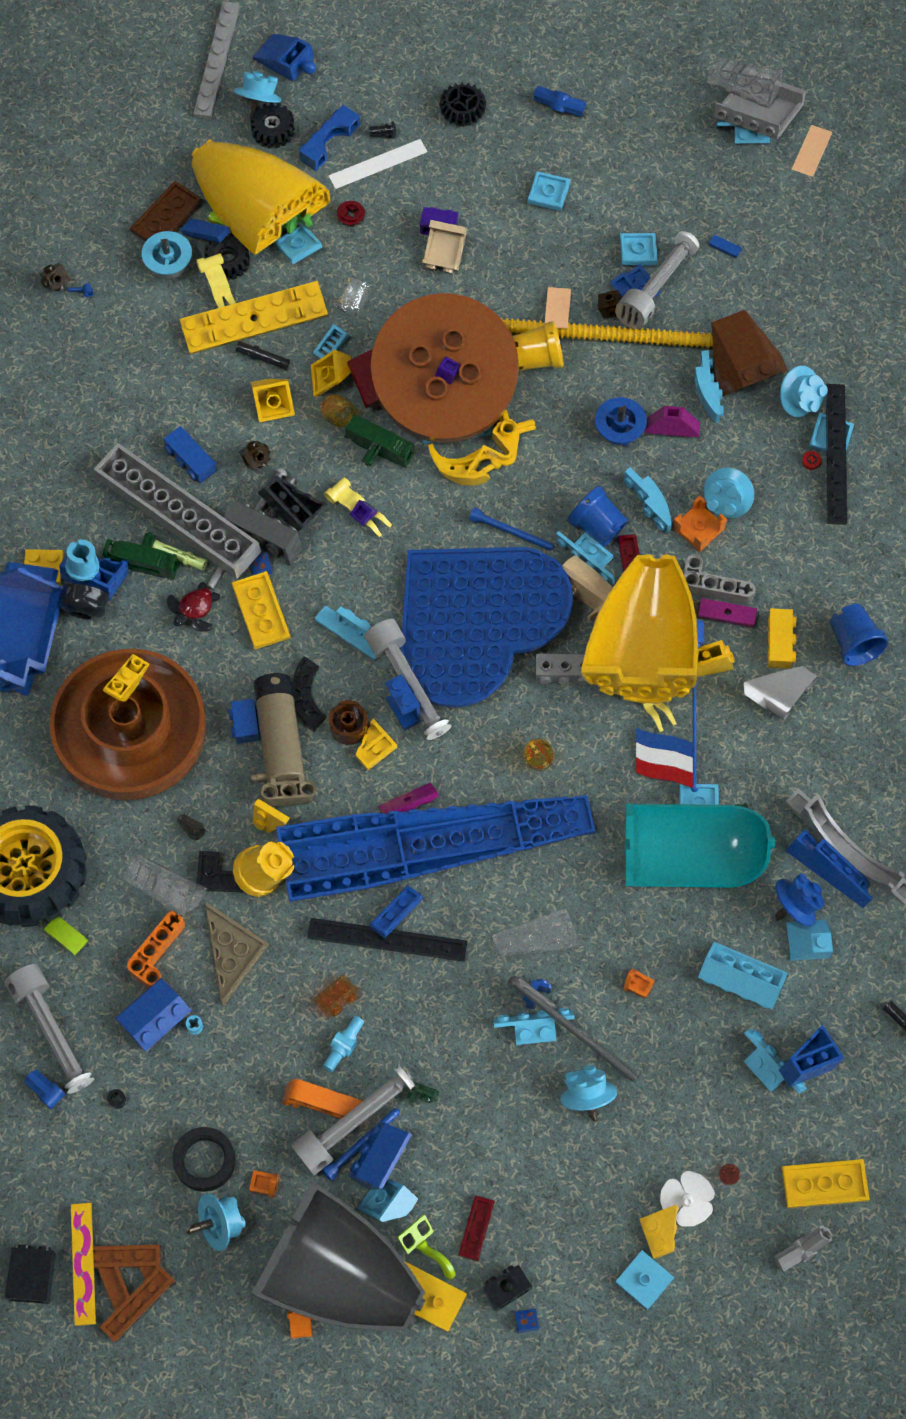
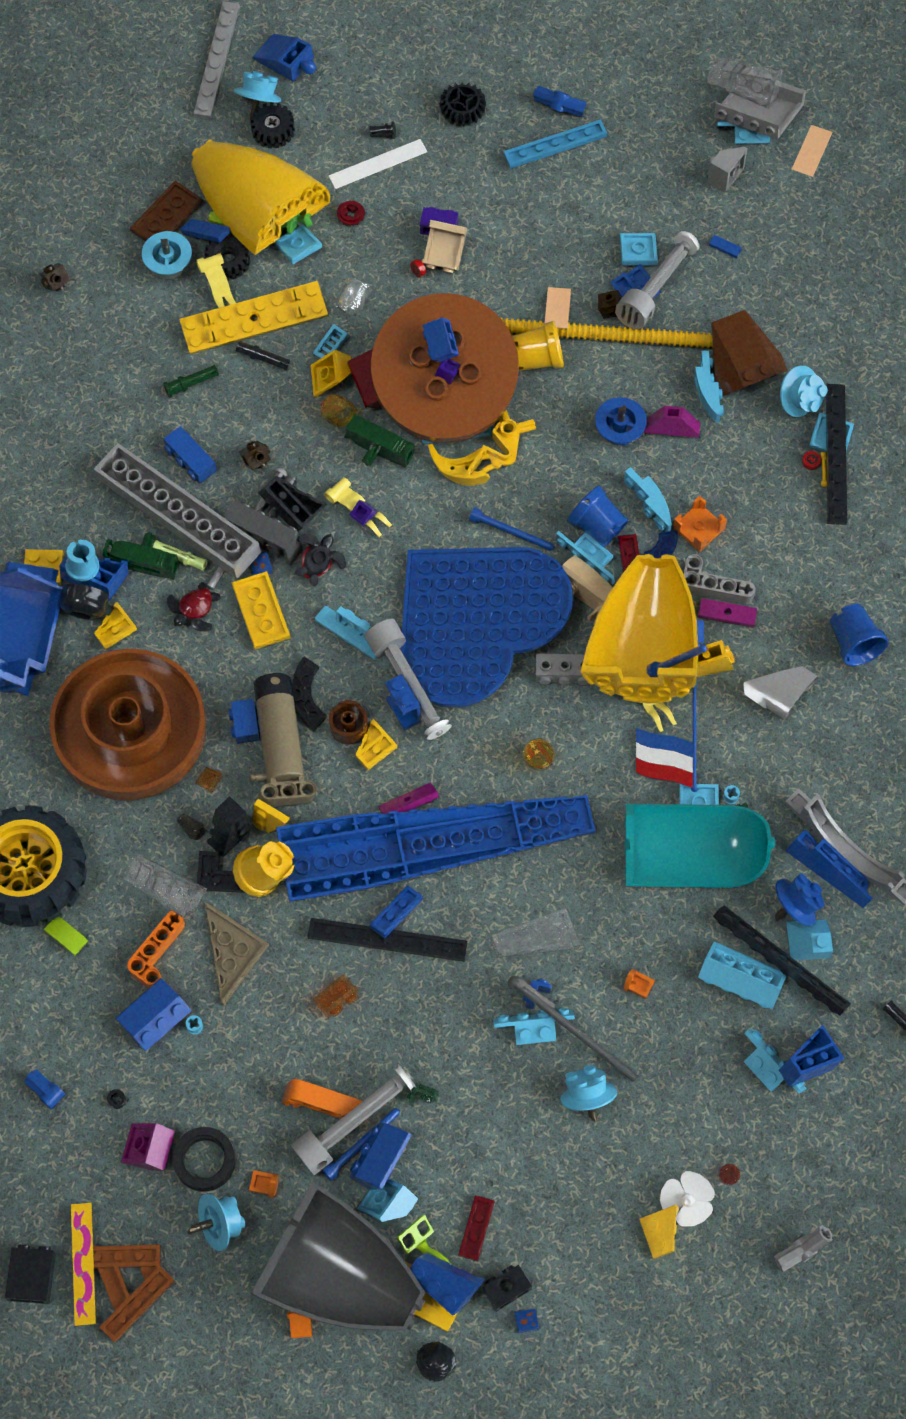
(27, 986): light grey piece -> none
(86, 289): blue hand -> none
(114, 627): none -> yellow wing
(127, 678): yellow slope -> none
(148, 1146): none -> magenta slope
(182, 383): none -> dark green pin
(209, 779): none -> clear orange slope
(230, 827): none -> black wedge
(272, 399): yellow slope -> none
(318, 558): none -> black animal
(342, 122): blue arch -> none
(343, 1044): medium azure pin -> none
(418, 268): none -> red tile
(435, 1361): none -> black hair
(440, 340): none -> blue brick
(444, 1282): none -> blue wedge
(548, 191): medium azure plate -> none
(555, 144): none -> dark azure plate
(644, 1280): medium azure plate -> none
(653, 667): none -> blue piece
(666, 544): none -> clear blue tile
(726, 167): none -> light grey slope
(728, 790): none -> medium azure axle
(729, 492): medium azure piece -> none
(781, 638): yellow brick -> none
(783, 961): none -> black plate
(823, 482): none -> yellow hinge
(825, 1183): yellow tile -> none

